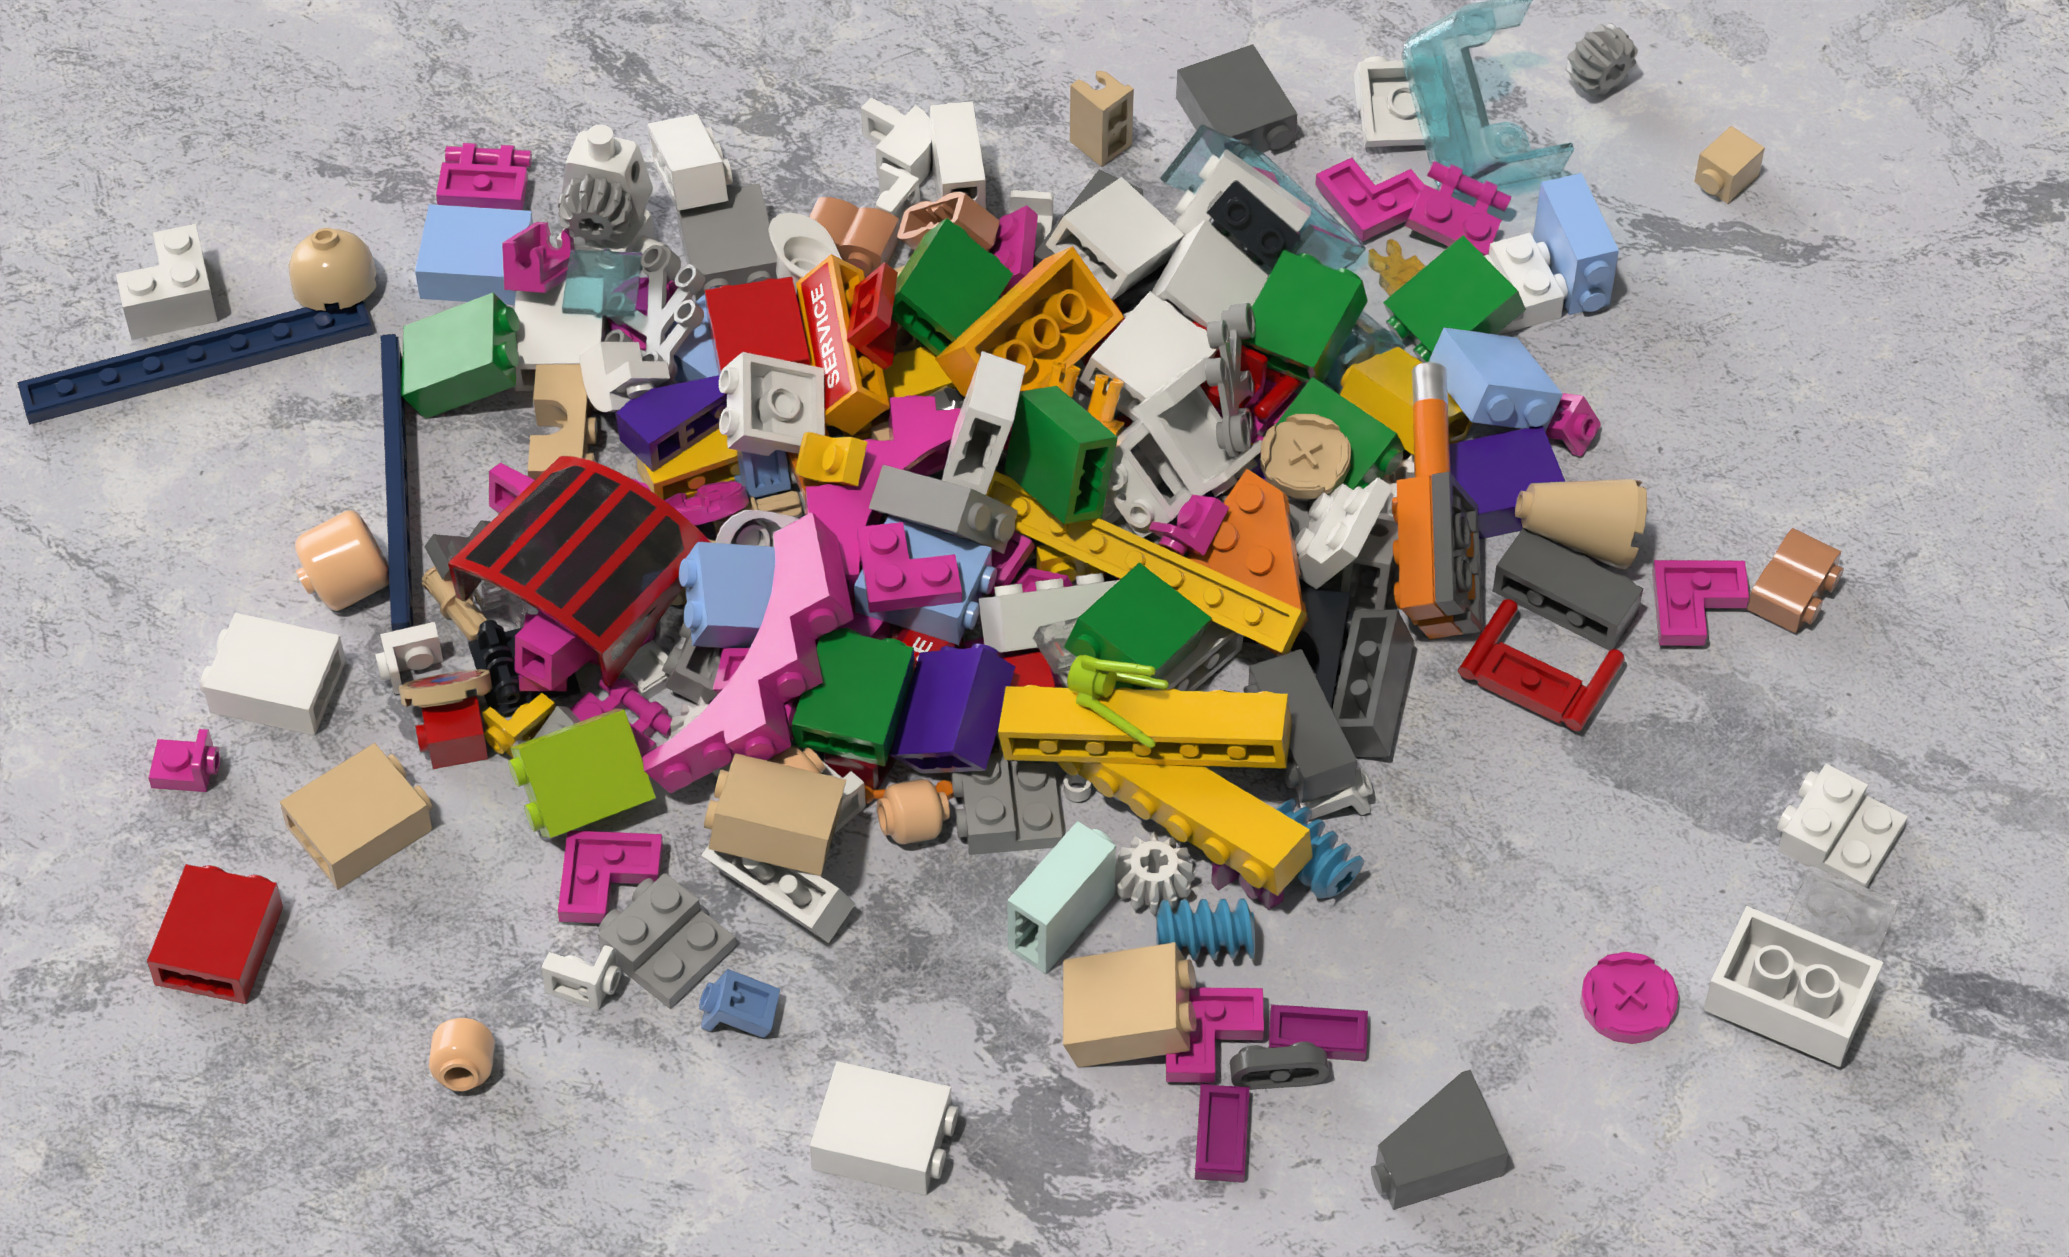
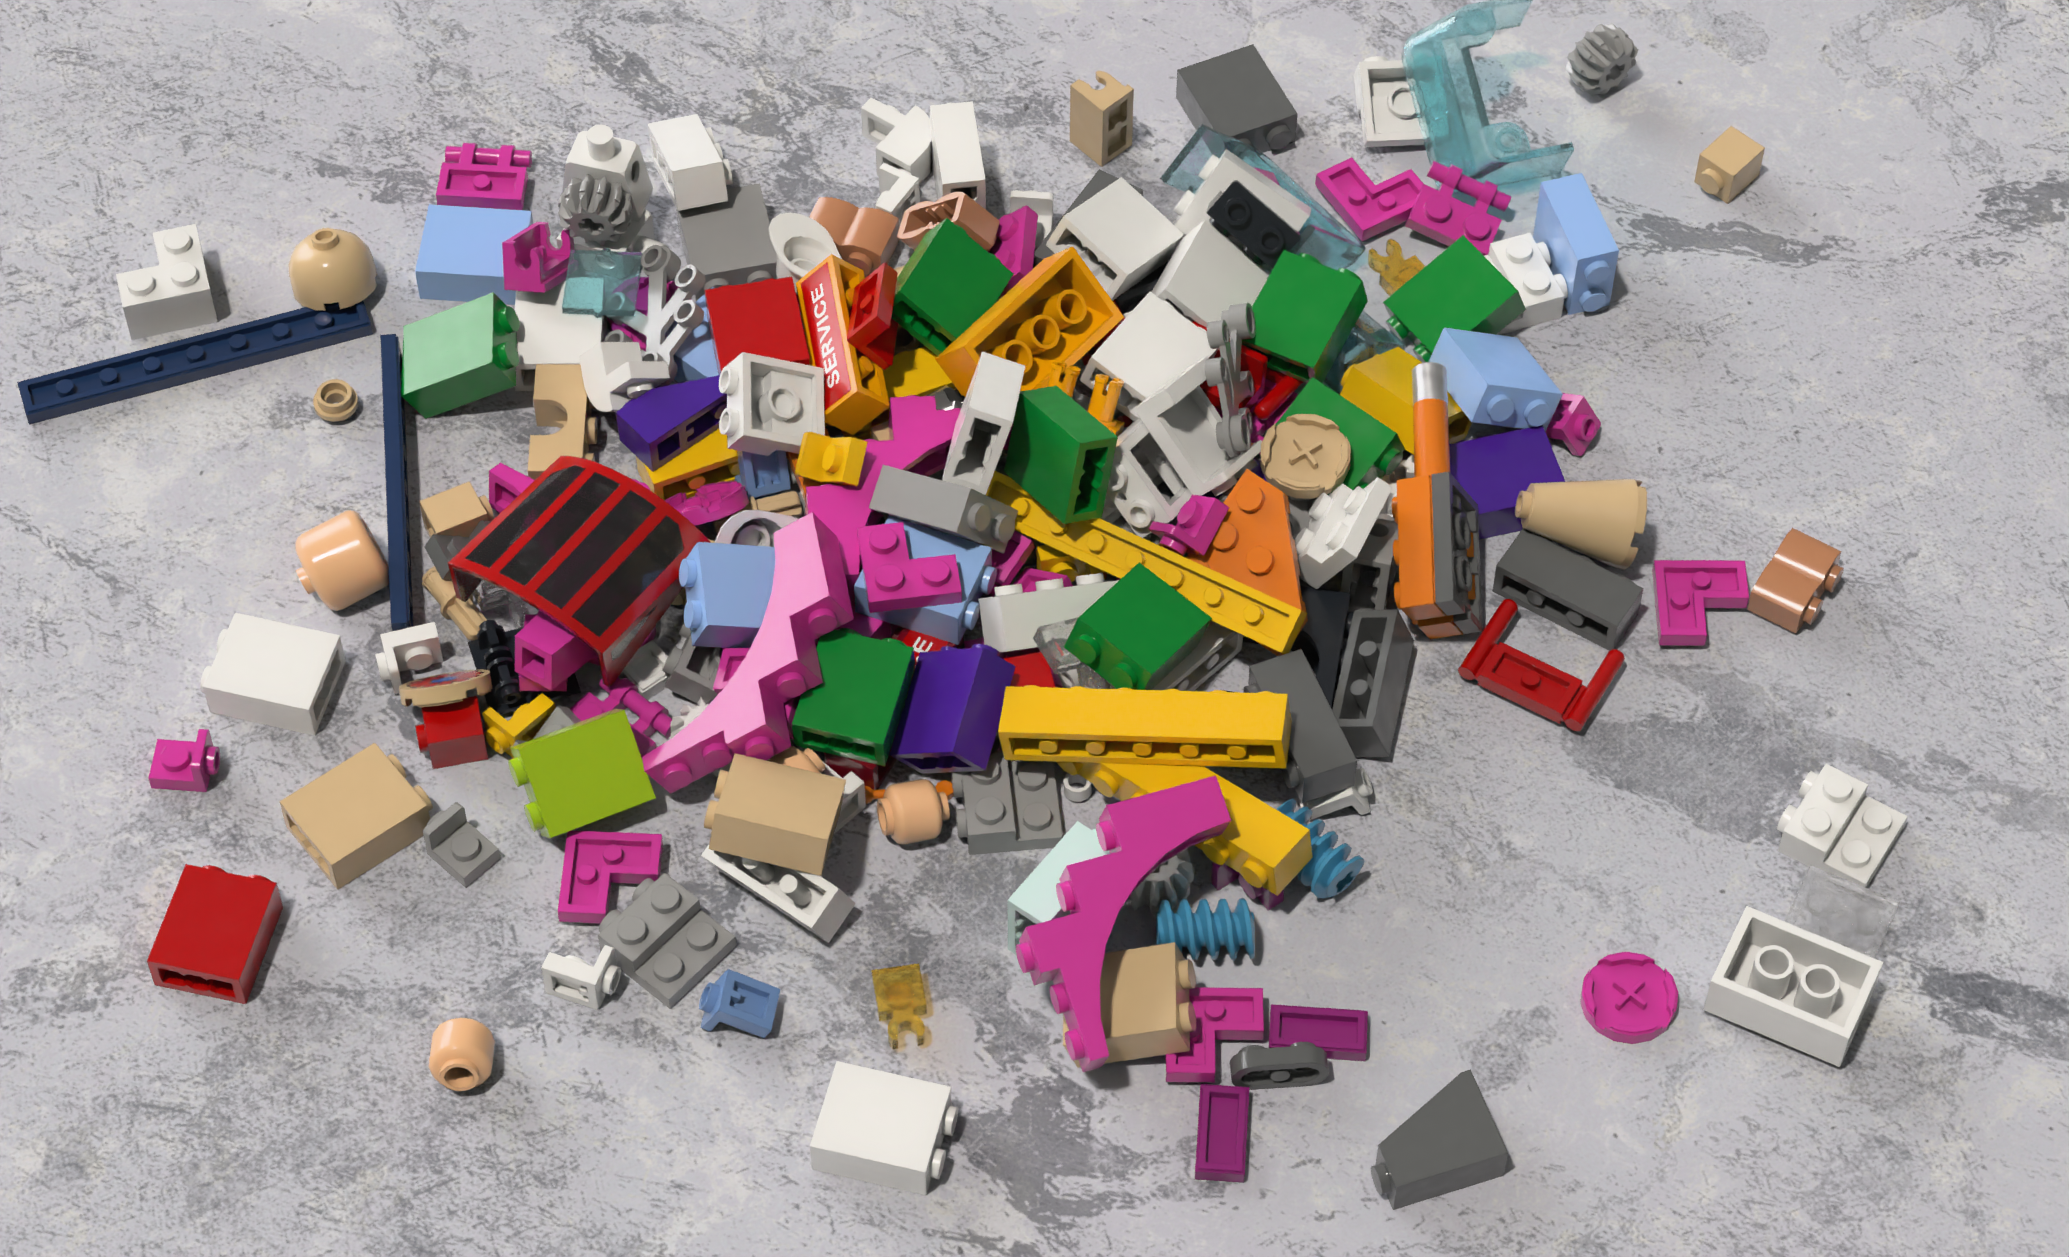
(332, 392): none -> tan plate
(455, 511): none -> tan brick
(459, 845): none -> light grey bracket
(901, 1000): none -> clear yellow plate
(1072, 948): none -> dark pink arch
(1098, 678): lime plant -> none

